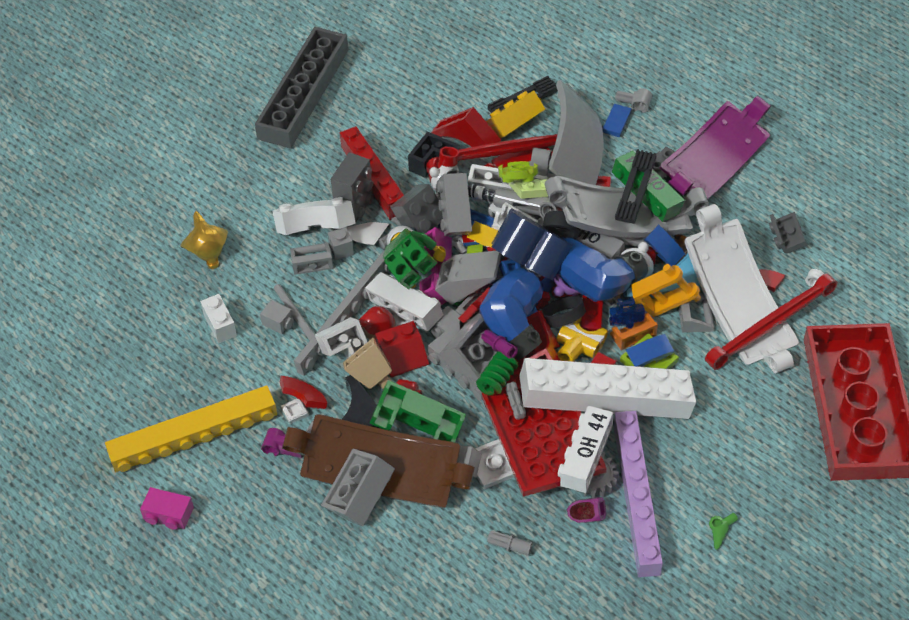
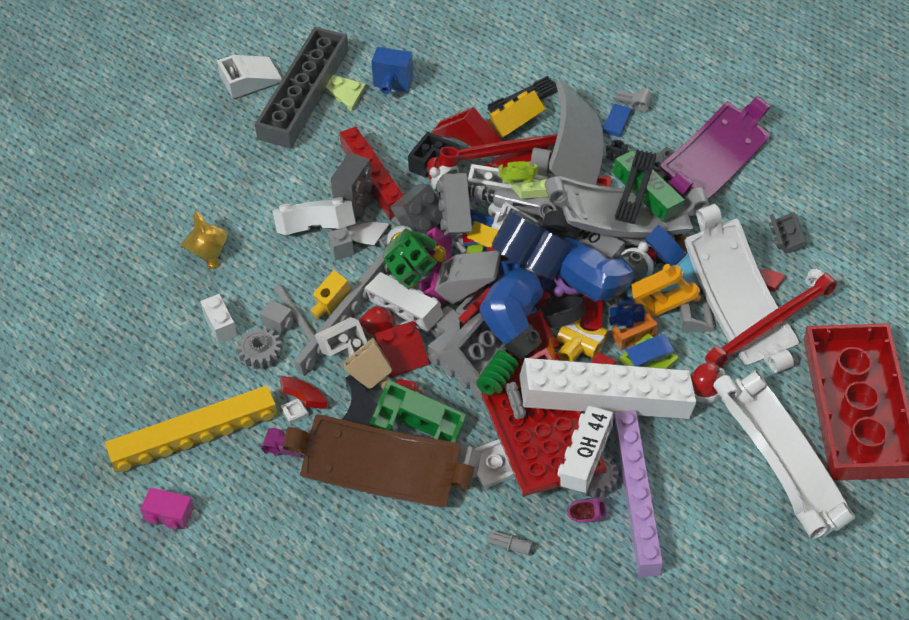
(247, 74): none -> white slope
(259, 348): none -> light grey gear
(311, 262): light grey tile -> none
(330, 294): none -> yellow torso
(345, 90): none -> yellowish green wing
(358, 487): light grey slope -> none
(392, 70): none -> blue brick
(499, 344): magenta axle -> none
(616, 149): none -> black gear
(703, 381): none -> red piece
(720, 528): bright green animal -> none
(788, 452): none -> white panel

